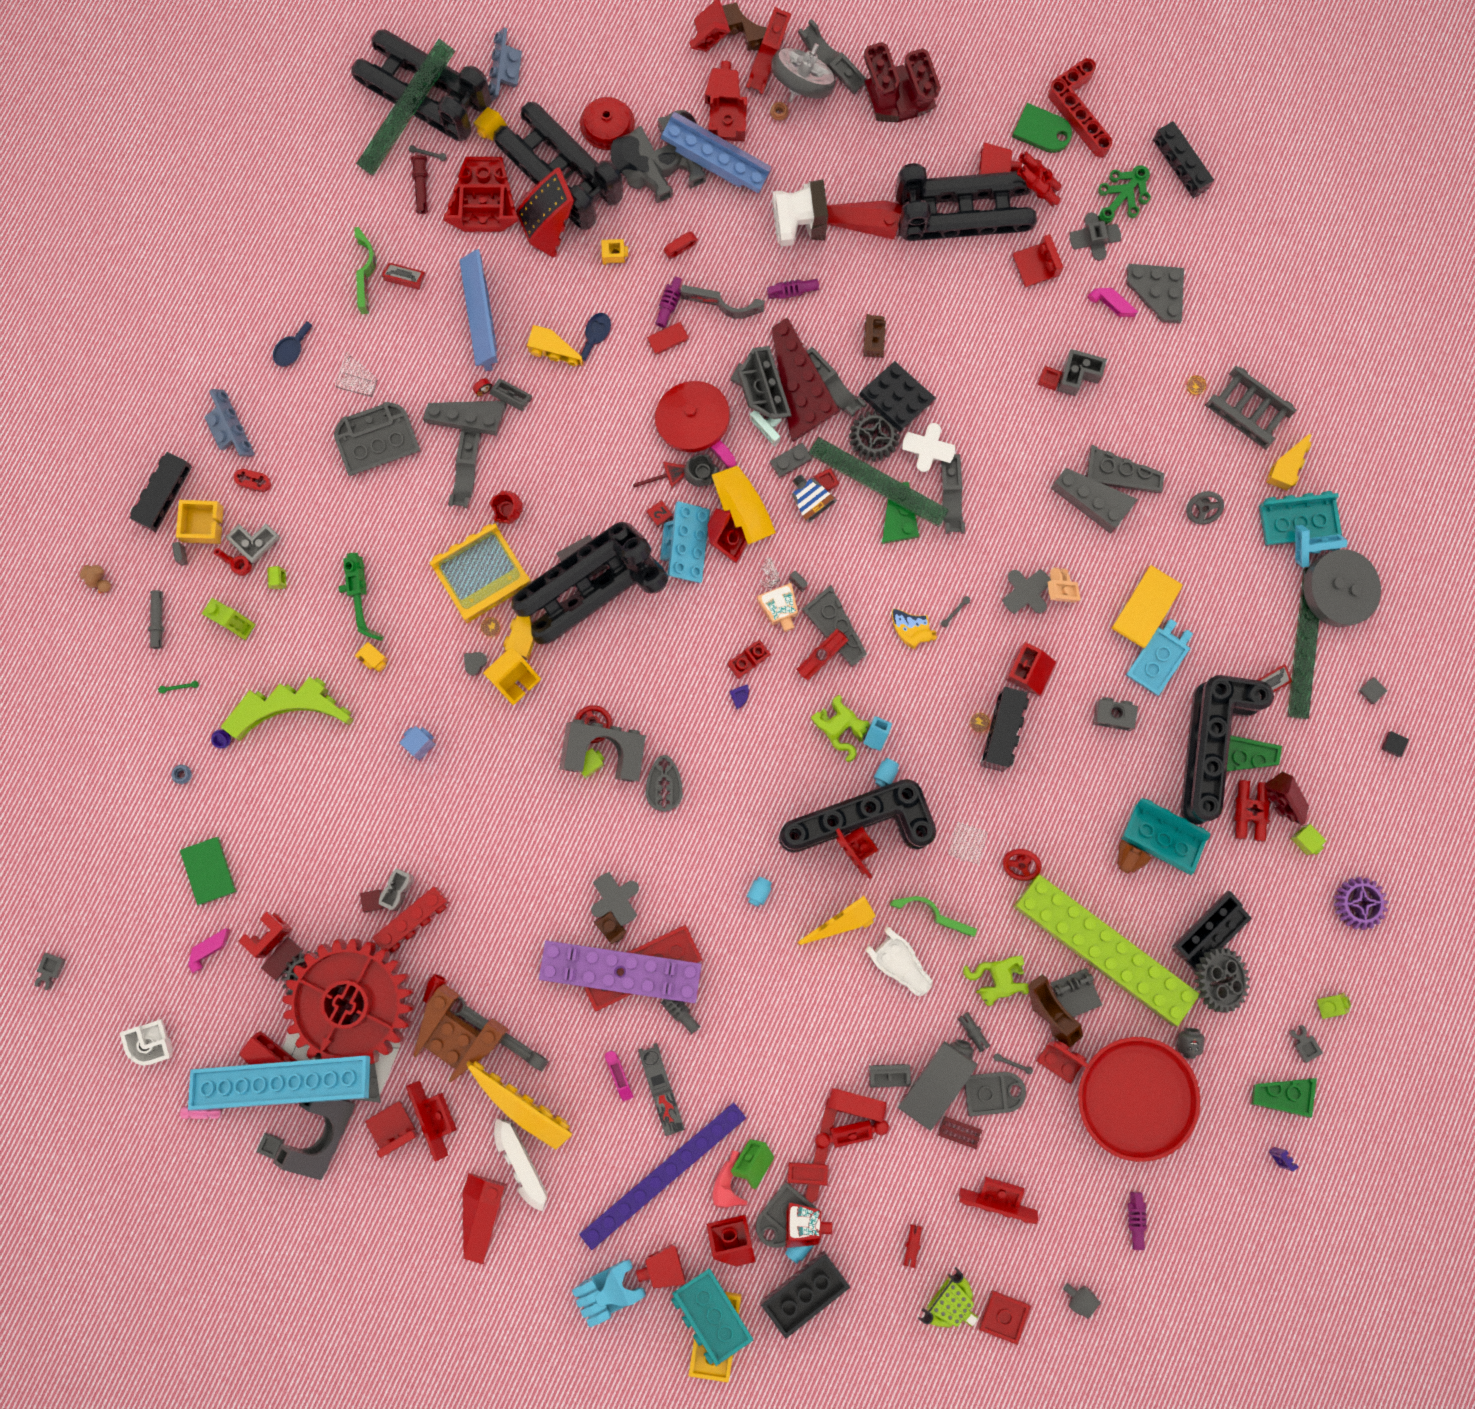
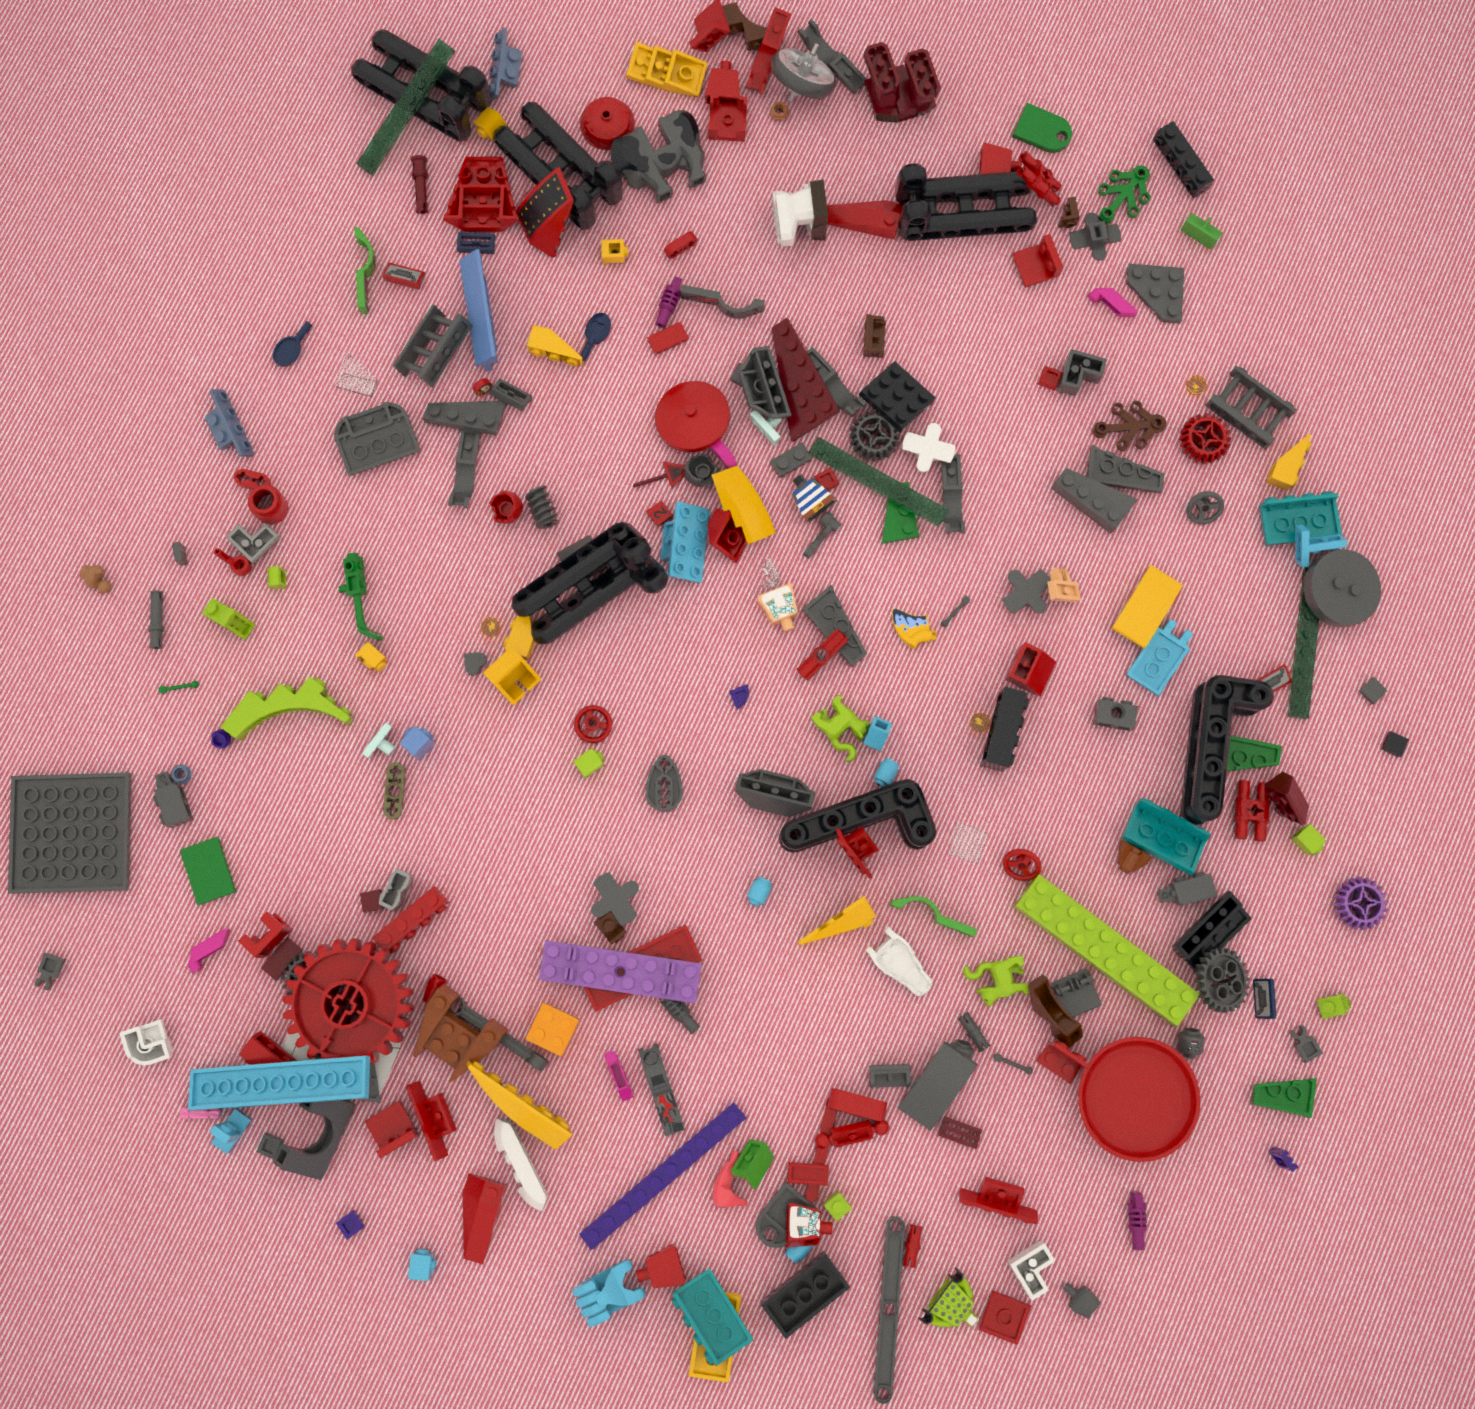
(69, 833): none -> dark grey plate
(160, 492): black brick -> none
(171, 801): none -> dark grey hinge
(199, 521): yellow piece -> none
(229, 1132): none -> medium azure bracket
(275, 512): none -> red piece
(350, 1224): none -> dark purple plate
(379, 742): none -> light aqua tile
(388, 805): none -> olive beam
(421, 1265): none -> medium azure brick
(442, 156): dark grey hinge -> none
(443, 352): none -> dark grey fence
(480, 572): clear light blue panel -> none
(486, 247): none -> dark blue tile
(540, 508): none -> dark grey piece
(553, 1029): none -> light orange piece
(628, 745): dark grey arch -> none
(666, 69): none -> yellow slope
(715, 153): medium blue slope -> none
(731, 1241): red slope -> none
(748, 659): red slope -> none
(774, 792): none -> dark grey wedge
(792, 288): magenta hinge -> none
(798, 581): dark grey tile -> none
(830, 524): none -> dark grey brick
(837, 1205): none -> lime brick
(888, 1323): none -> dark grey beam
(991, 1093): dark grey tile -> none
(1027, 1267): none -> white brick
(1071, 214): none -> reddish brown bracket
(1078, 108): red beam -> none
(1132, 425): none -> reddish brown plant
(1190, 890): none -> dark grey hinge
(1201, 231): none -> bright green panel
(1219, 441): none -> red gear
(1264, 998): none -> slope

